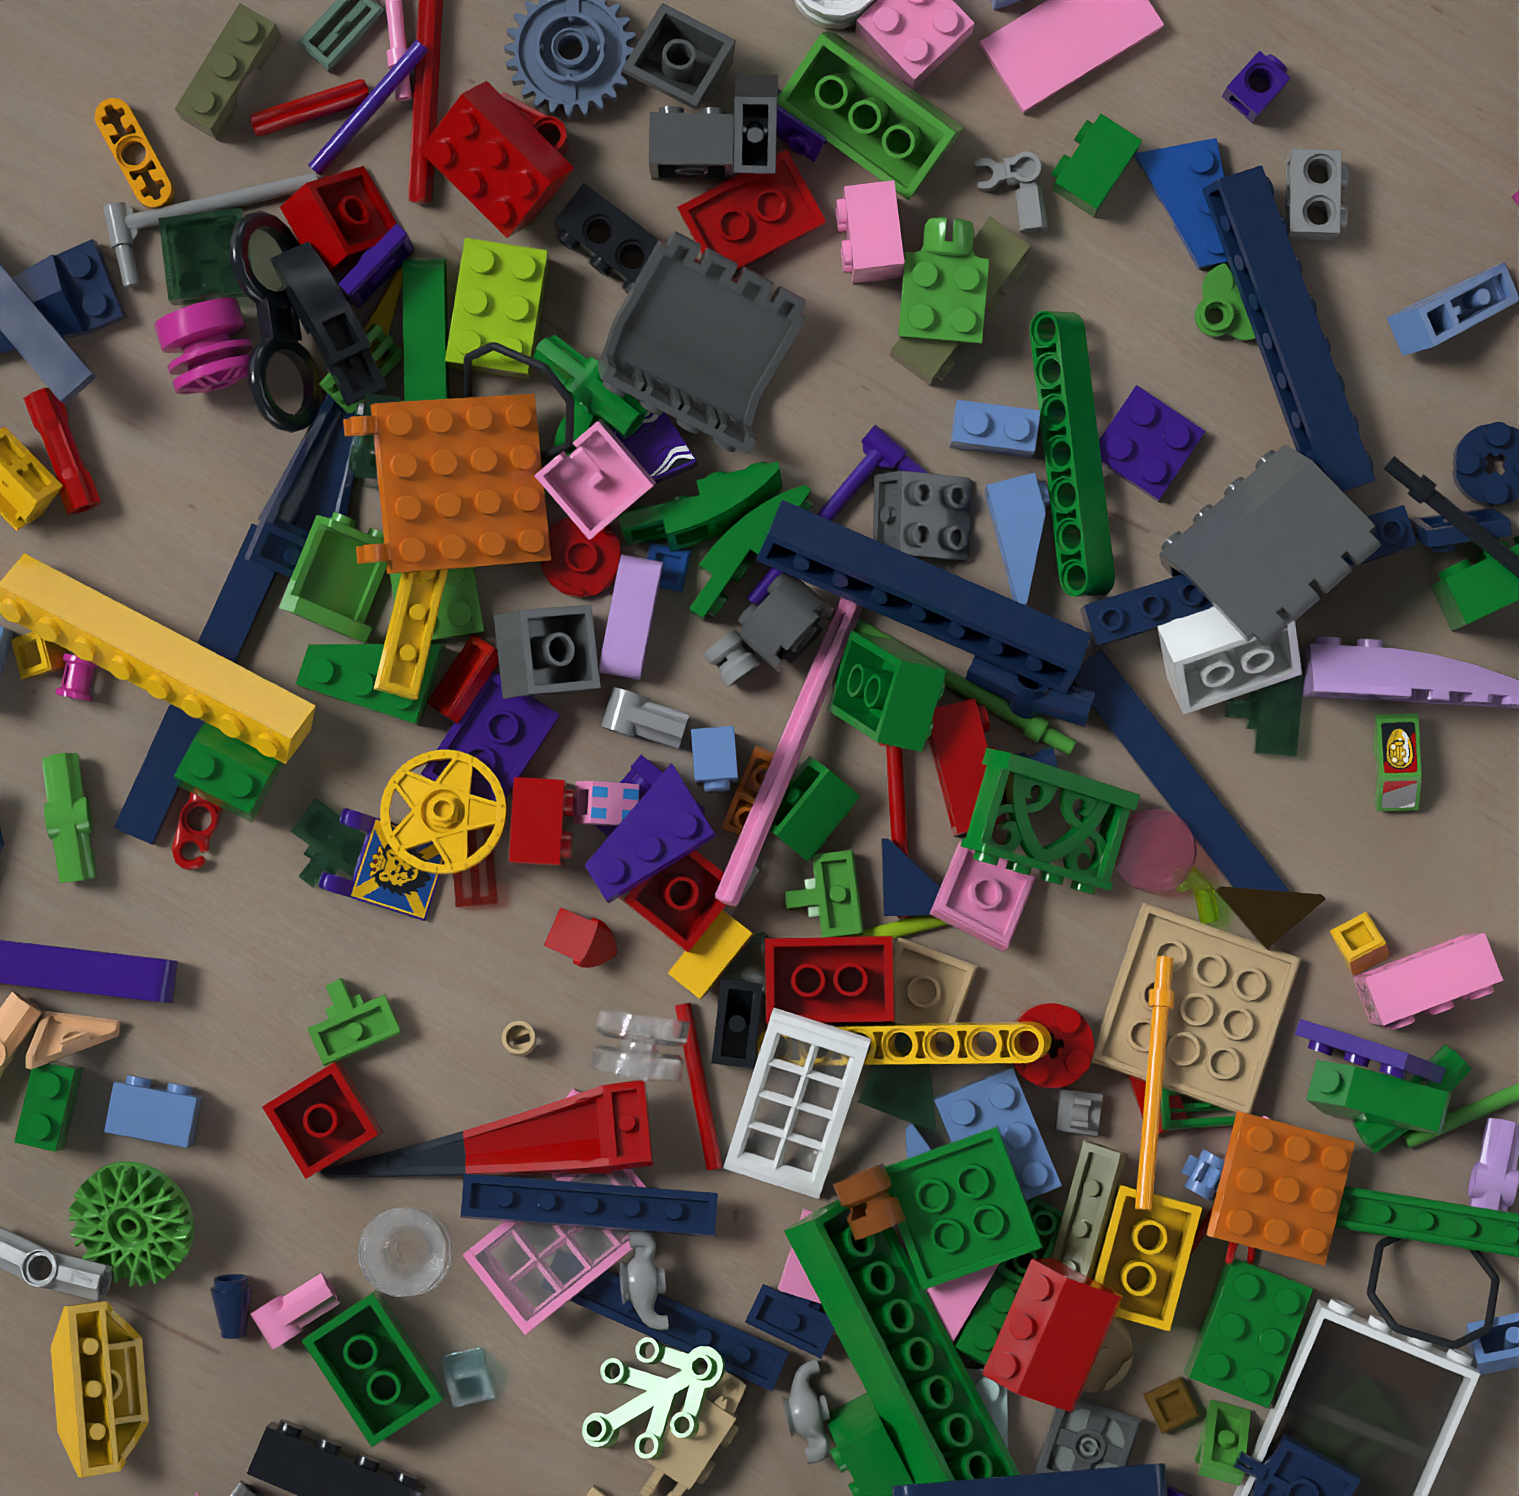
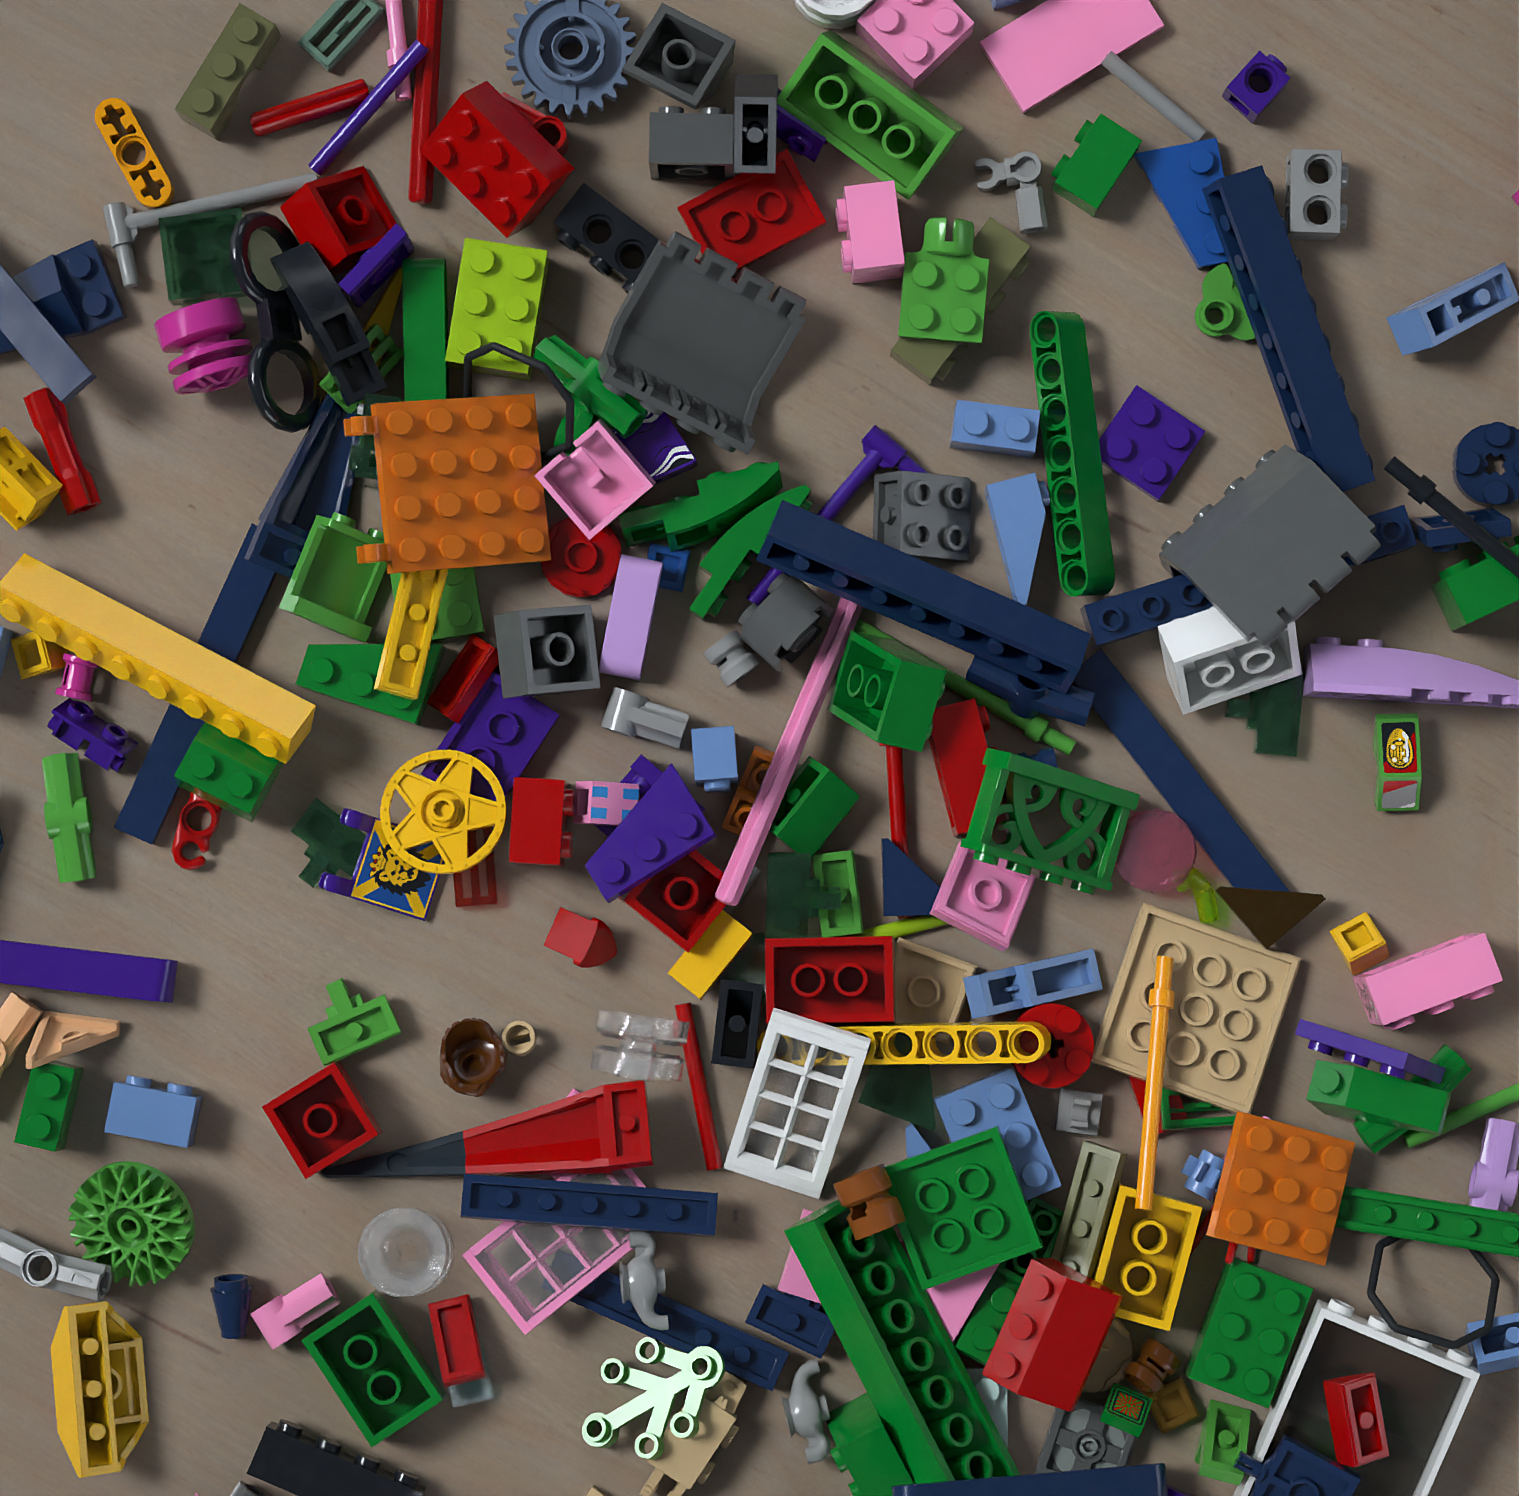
(77, 722): none -> dark purple hinge
(457, 1340): none -> red tile
(471, 1057): none -> reddish brown hair
(794, 895): none -> clear green hinge
(1032, 983): none -> medium blue slope
(1126, 1410): none -> green tile
(1151, 1368): none -> reddish brown wheel
(1153, 96): none -> light grey bar
(1356, 1419): none -> red slope

